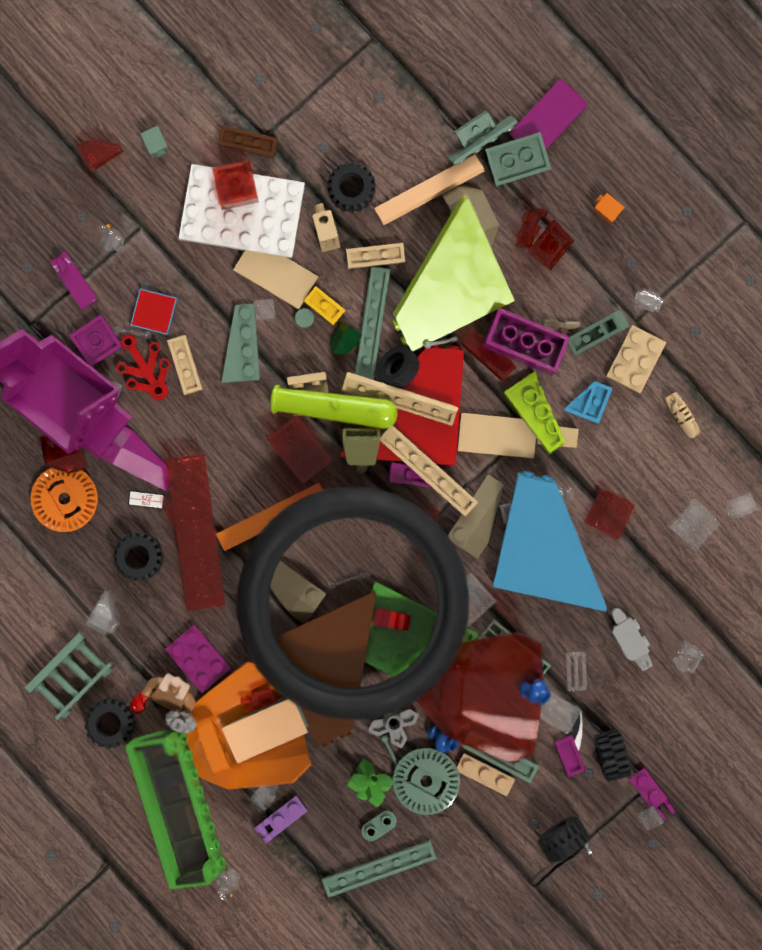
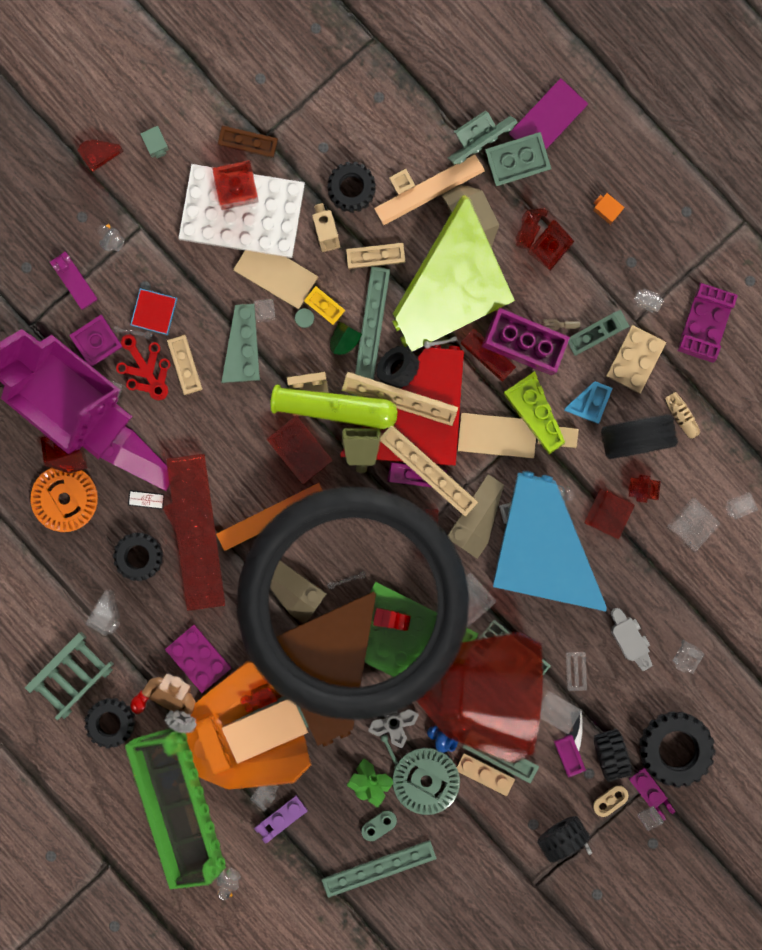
(402, 181): none -> tan plate
(536, 693): blue animal -> none
(612, 803): none -> tan plate
(639, 436): none -> black tyre
(644, 488): none -> clear red brick
(695, 767): none -> black tyre
(706, 322): none -> magenta plate

